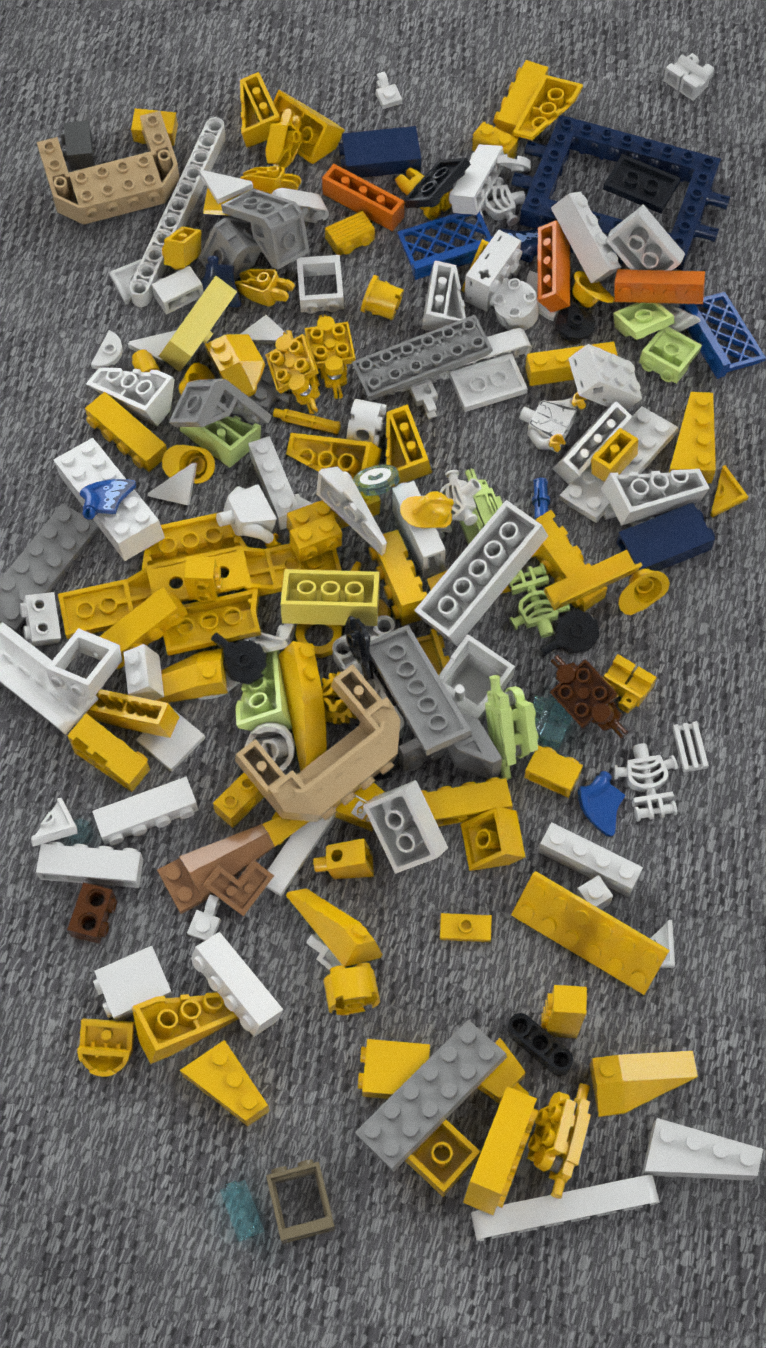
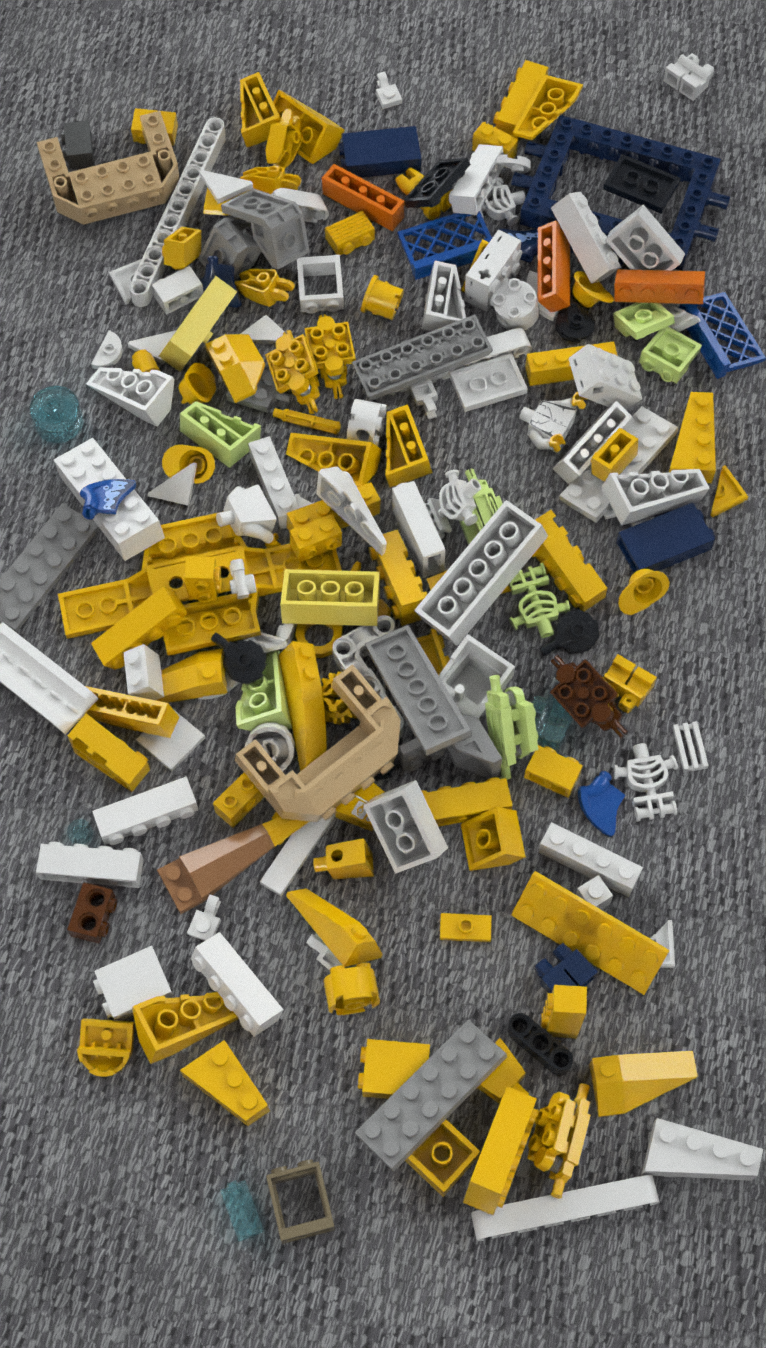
(41, 619): white brick -> none
(55, 825): white tile -> none
(56, 414): none -> clear light blue wheel
(91, 645): white window -> none
(126, 431): yellow brick -> none
(213, 400): light grey bracket -> none
(239, 892): medium nougat plate -> none
(241, 583): none -> white plate
(359, 643): black piece -> none
(376, 479): clear light blue tile -> none
(428, 510): yellow piece -> none
(540, 499): blue pin -> none
(571, 971): none -> dark blue hips
(591, 580): yellow panel -> none

